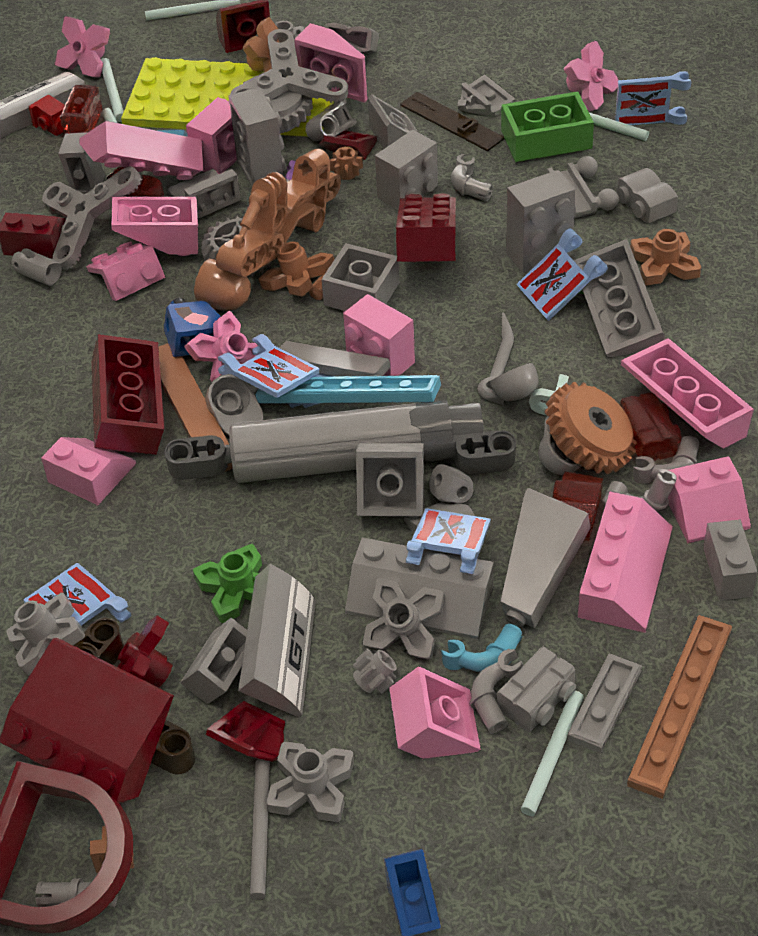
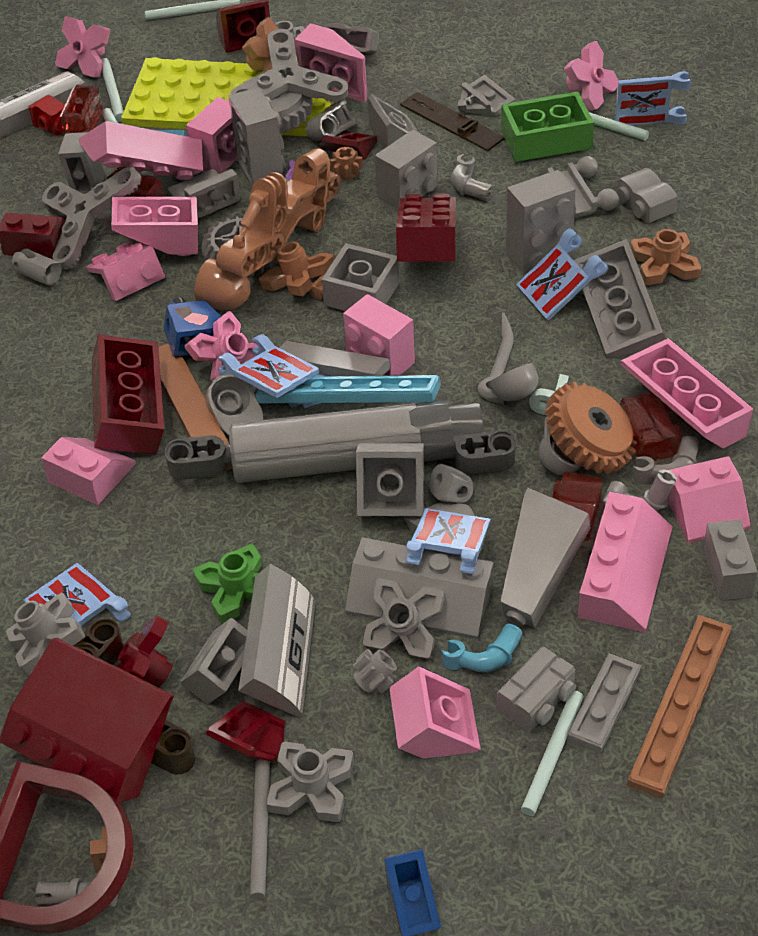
(483, 694): light grey piece -> none

